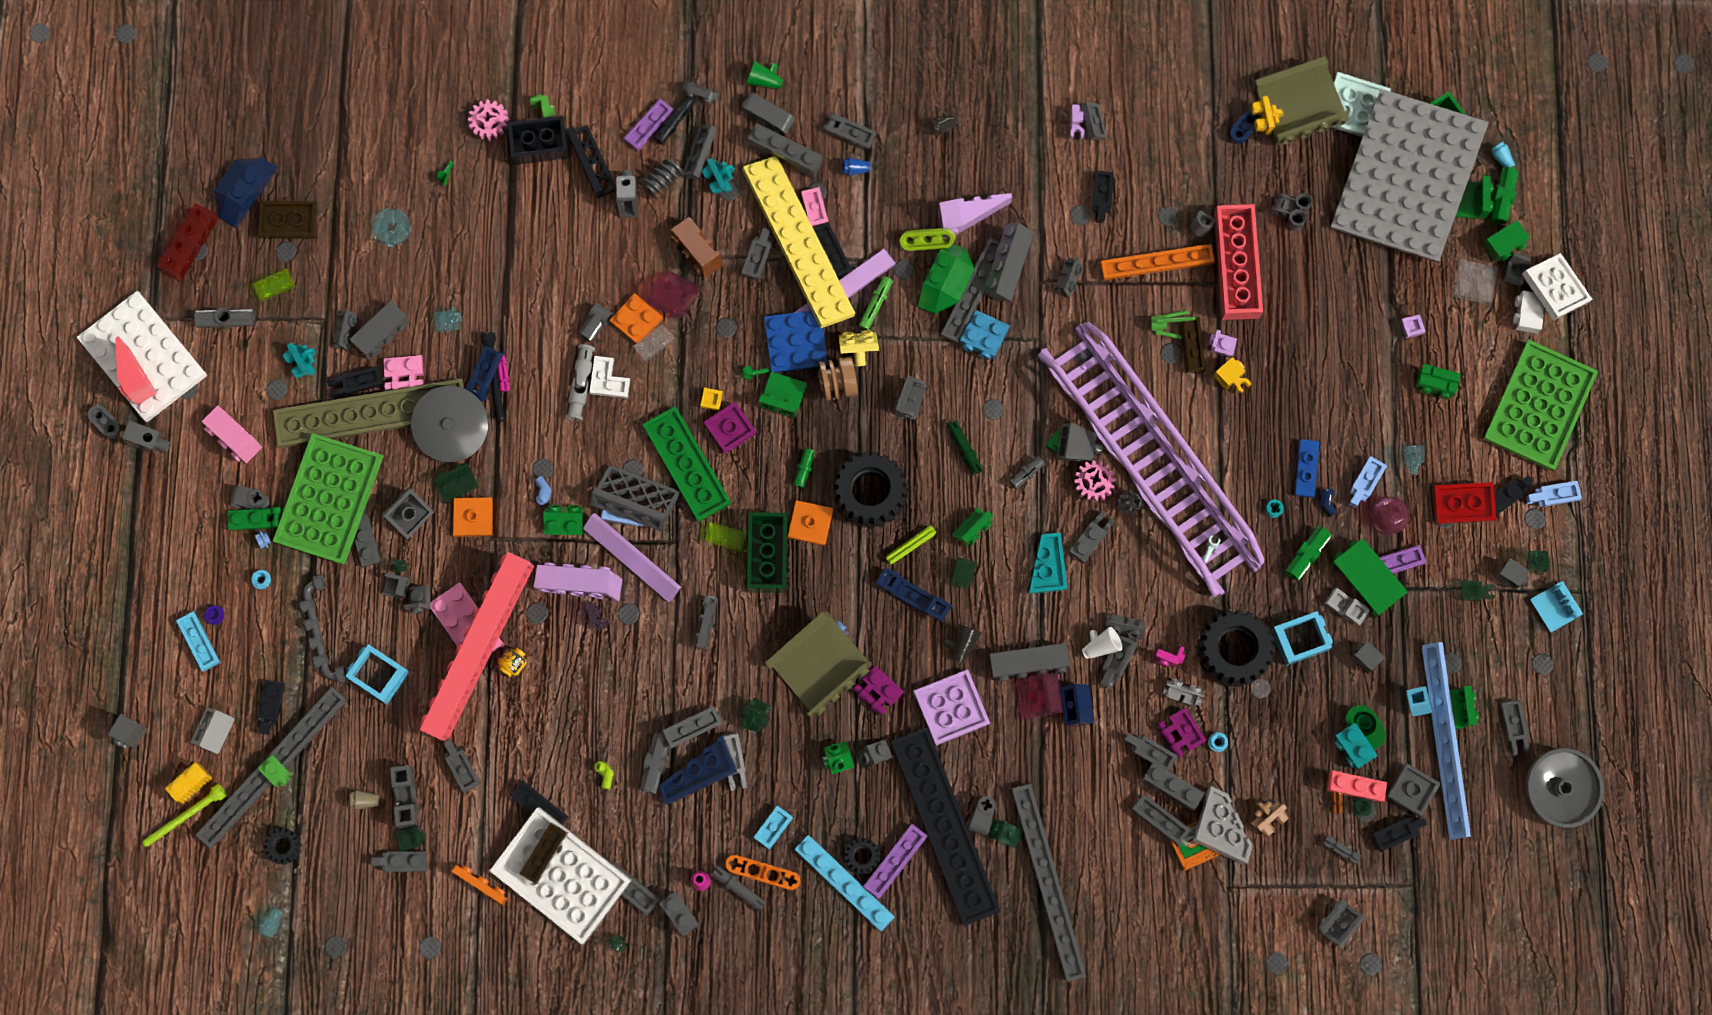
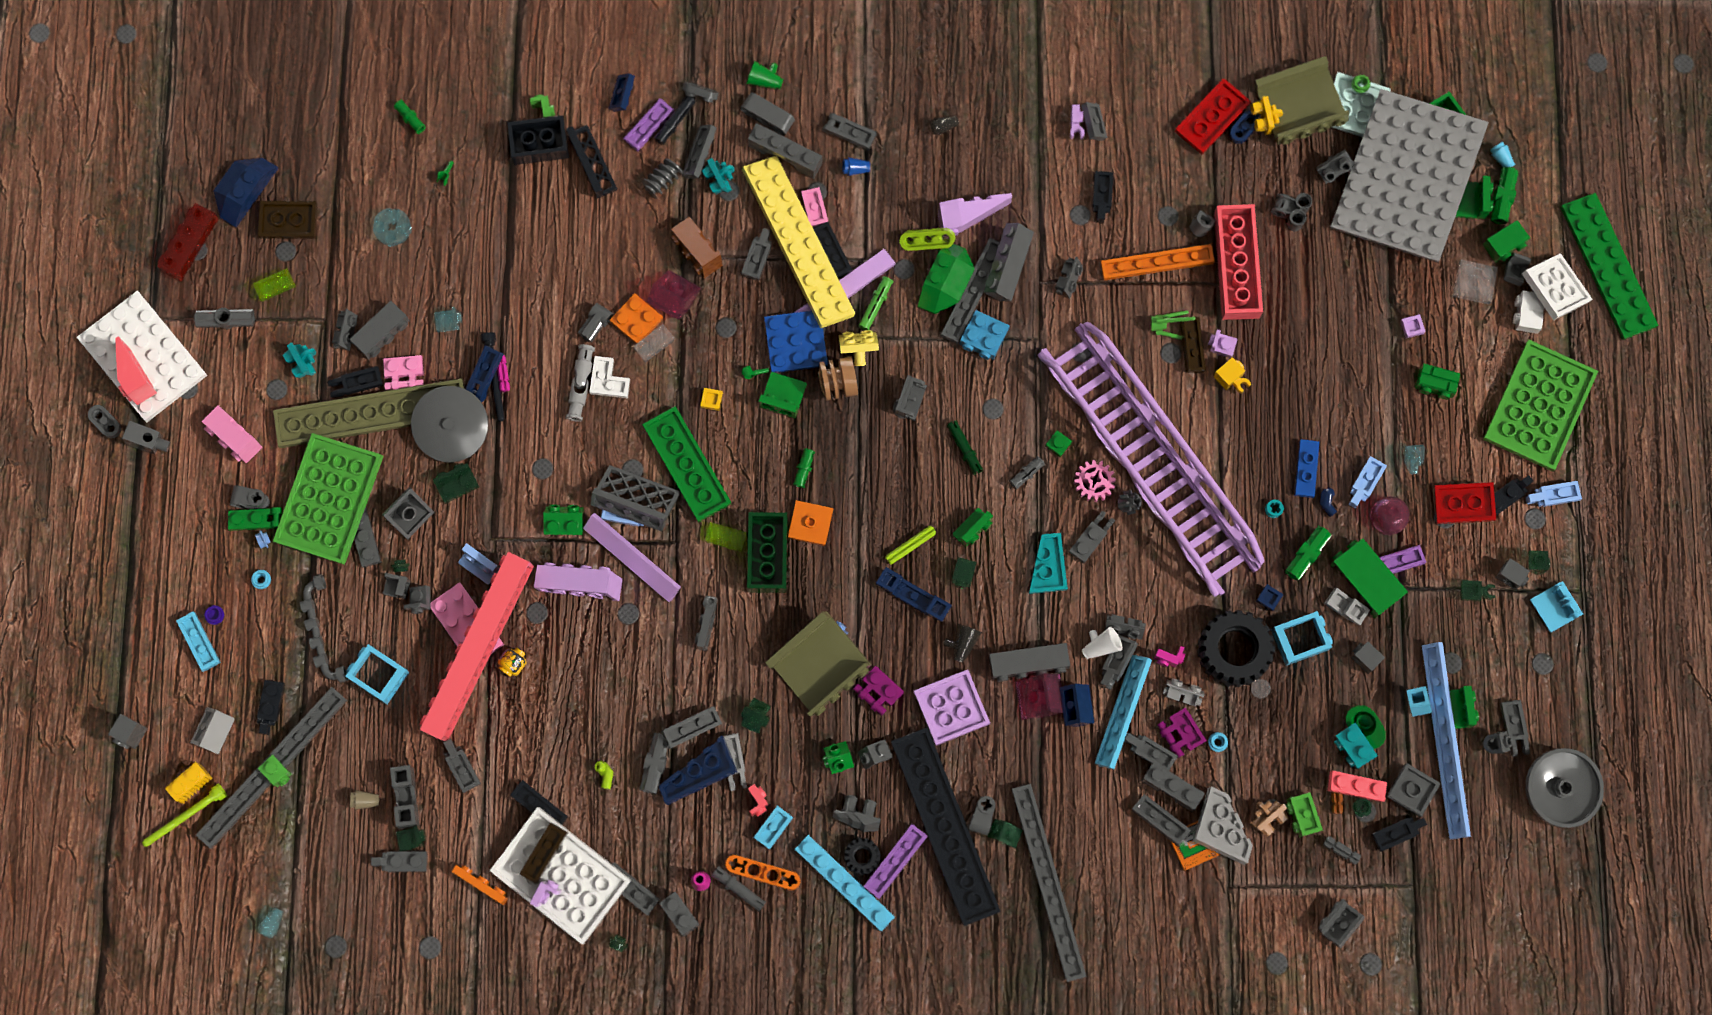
(274, 837): black tyre -> none
(409, 116): none -> green pin
(473, 517): orange plate -> none
(478, 564): none -> light blue bracket
(481, 116): bright pink gear -> none
(541, 895): none -> lavender bracket
(544, 492): medium blue arm -> none
(594, 613): clear purple bracket -> none
(621, 92): none -> dark blue plate
(627, 195): dark grey torso -> none
(730, 427): magenta plate -> none
(758, 794): none -> coral bracket
(863, 821): none -> dark grey connector
(872, 465): black tyre -> none
(1077, 444): dark grey torso -> none
(1123, 711): none -> medium azure plate
(1211, 546): light aqua hand -> none
(1212, 116): none -> red plate
(1269, 597): none -> dark blue plate
(1304, 815): none -> bright green bracket
(1335, 166): none -> dark grey hips
(1360, 79): none -> bright green plate
(1497, 742): none -> dark grey plate
(1609, 266): none -> green plate

